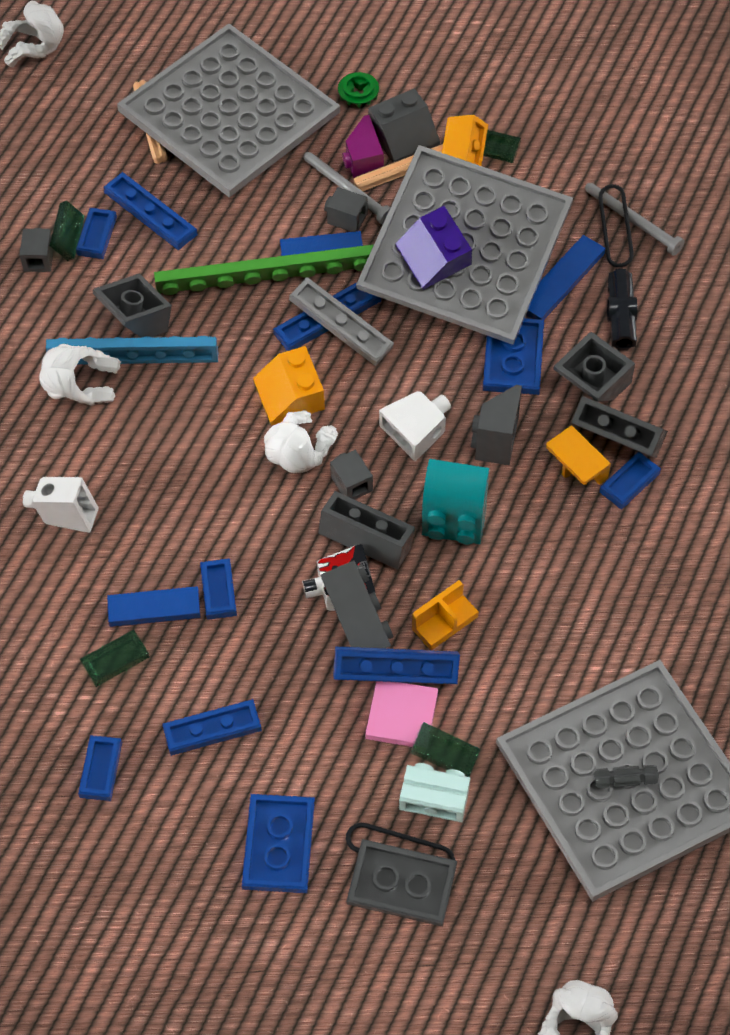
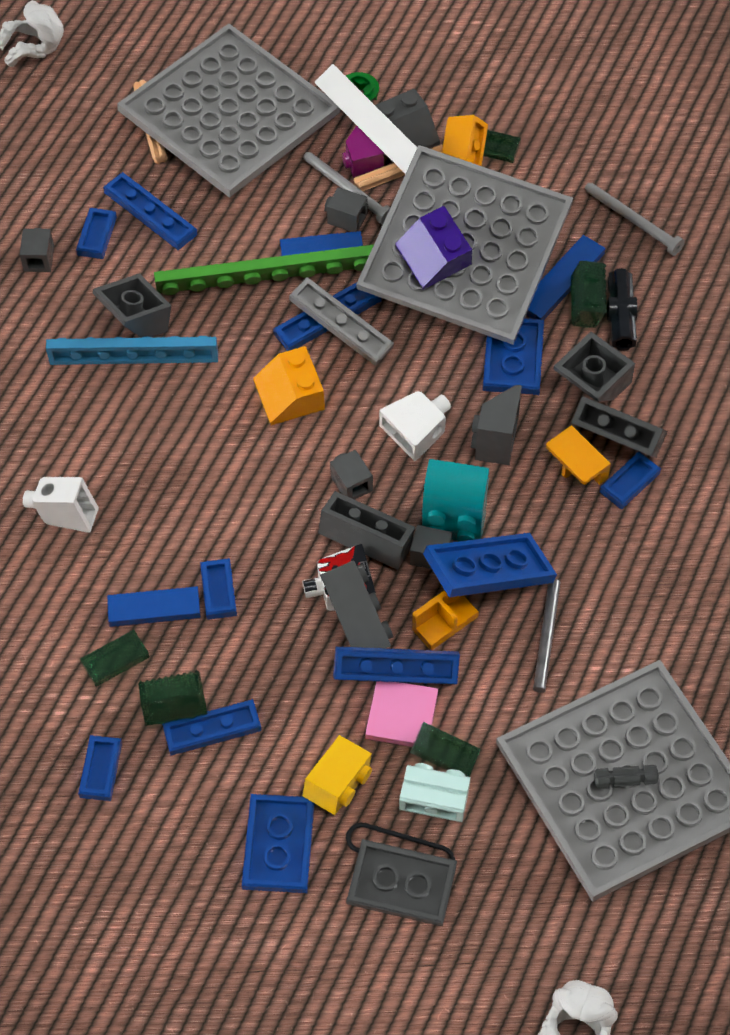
(59, 378): white hair -> none
(67, 230): clear green tile -> none
(172, 698): none -> clear green brick
(291, 445): white hair -> none
(337, 775): none -> yellow brick
(367, 117): none -> white sticker
(423, 537): none -> dark grey brick
(489, 564): none -> blue plate
(546, 637): none -> flat silver bar
(588, 294): none -> clear green brick
(626, 223): black piece -> none

